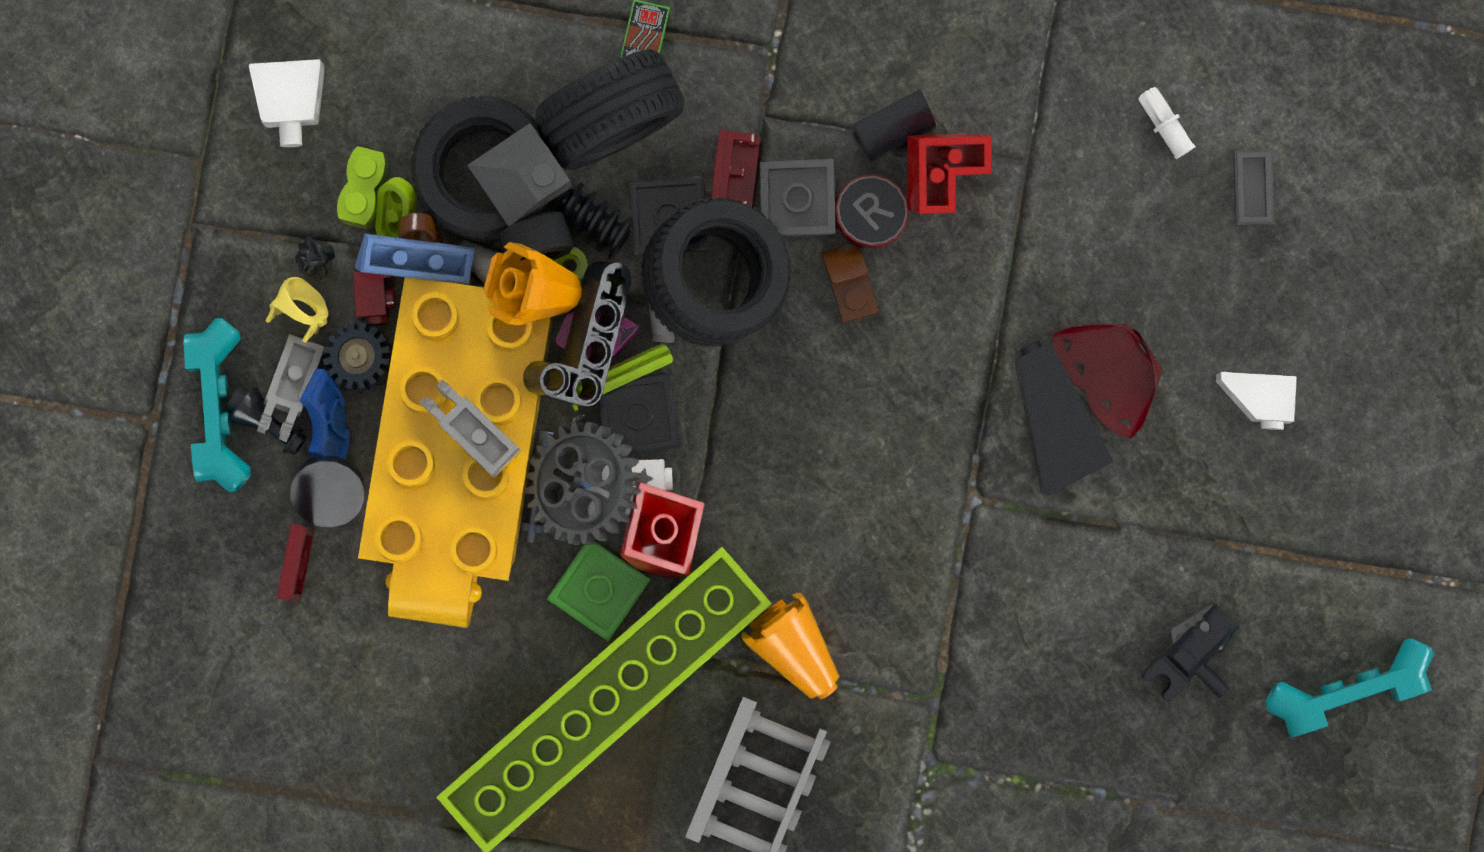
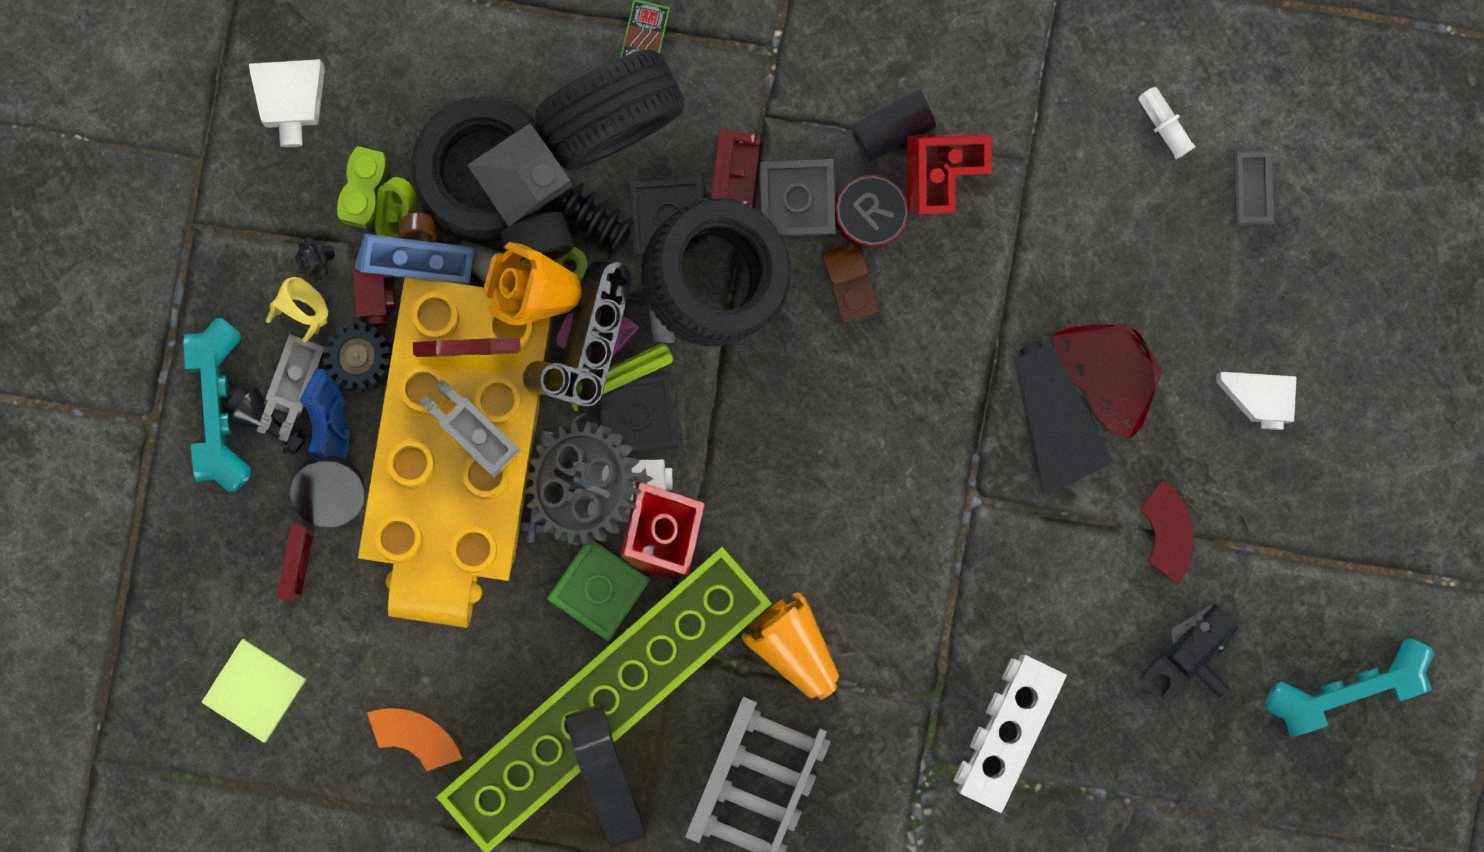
(254, 690): none -> yellowish green tile
(414, 733): none -> orange tile
(485, 346): none -> dark red tile
(605, 775): none -> black beam
(1044, 685): none -> white brick
(1171, 531): none -> dark red tile

